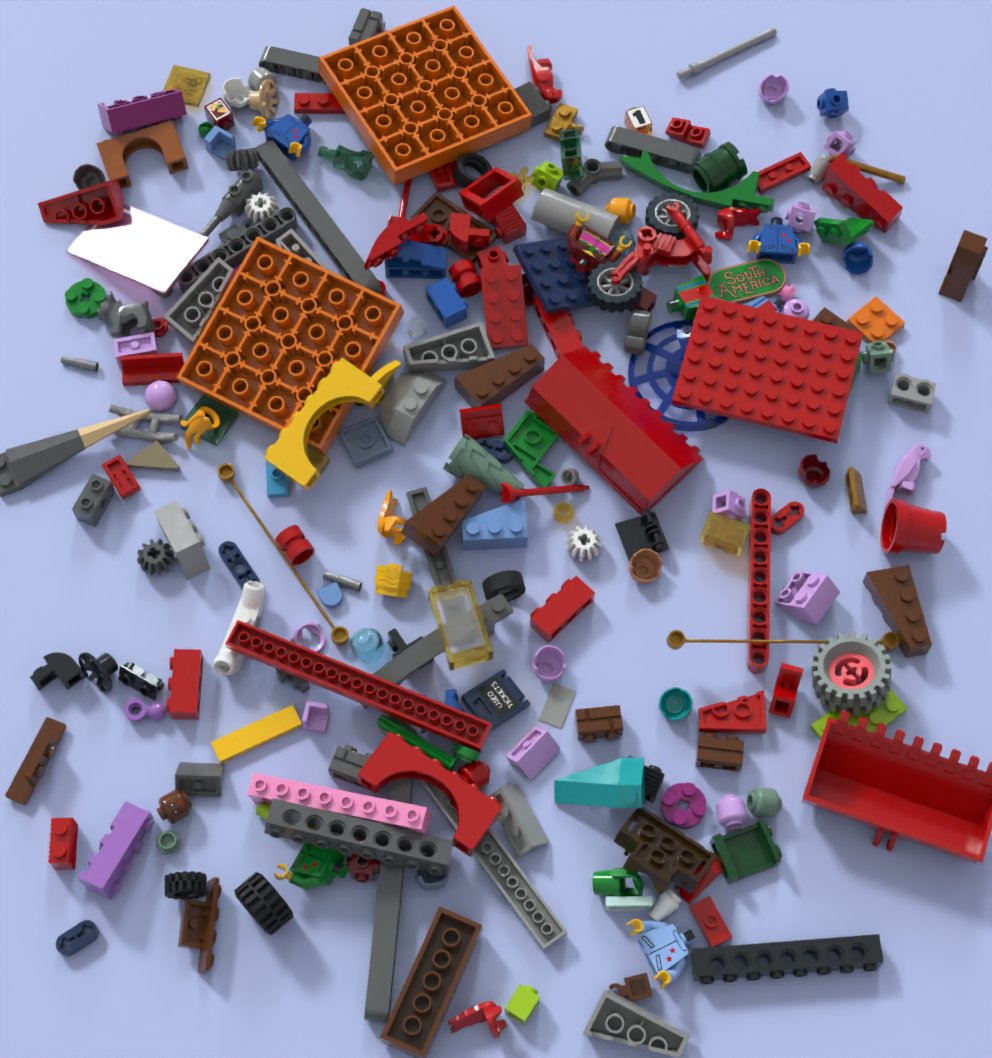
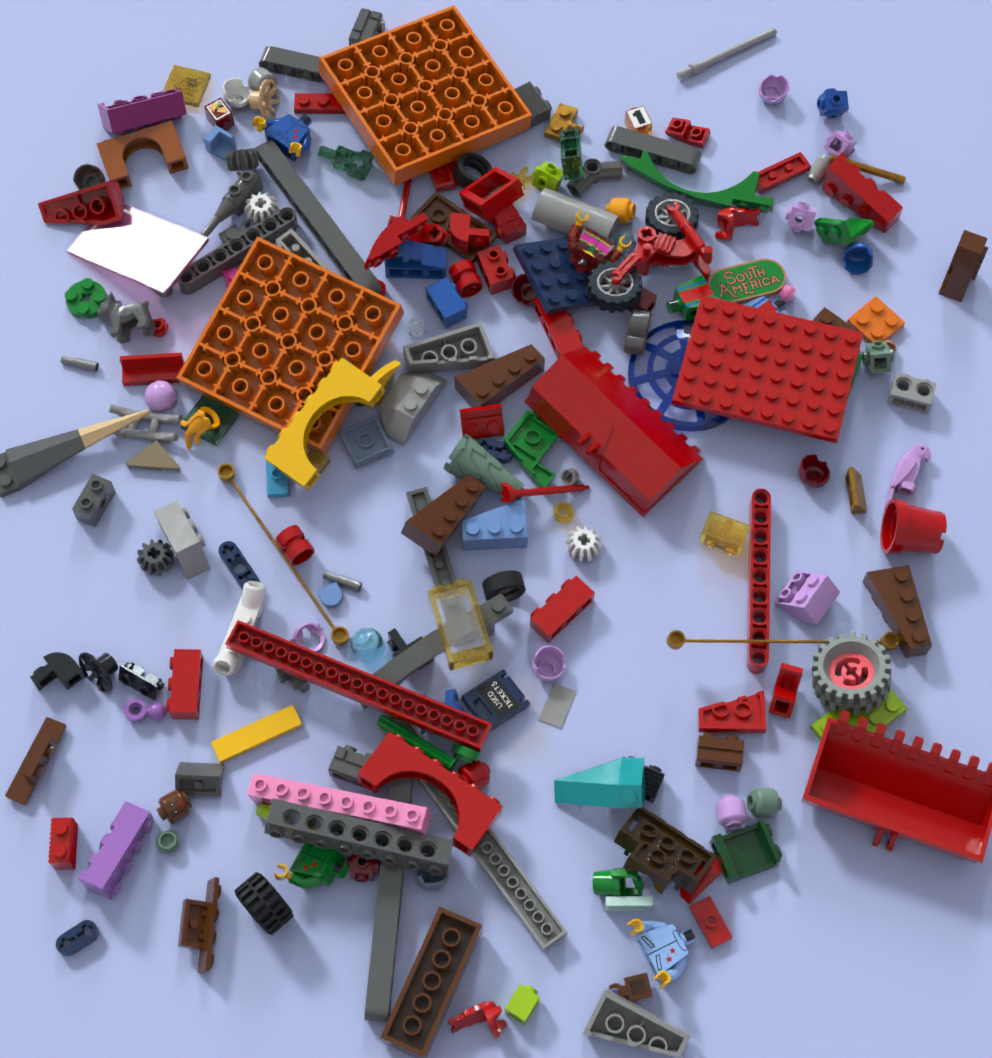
(121, 477): red plate -> none
(135, 345): lavender panel -> none
(185, 885): black tyre -> none
(199, 302): light grey wedge -> none
(204, 129): green hinge -> none
(316, 717): lavender panel -> none
(388, 521): light orange hair -> none
(392, 580): yellow hair -> none
(504, 306): red plate -> none
(519, 820): light grey panel -> none
(533, 752): lavender panel -> none
(543, 78): red animal -> none
(598, 723): reddish brown brick -> none
(642, 533): black hinge -> none
(645, 566): nougat hair -> none
(665, 905): white cone -> none
(675, 704): teal hair -> none
(678, 817): magenta plate -> none
(719, 168): dark green piece -> none
(729, 505): lavender brick -> none
(778, 243): blue torso -> none
(783, 514): red beam -> none
(796, 308): lavender head -> none
(867, 945): black brick -> none

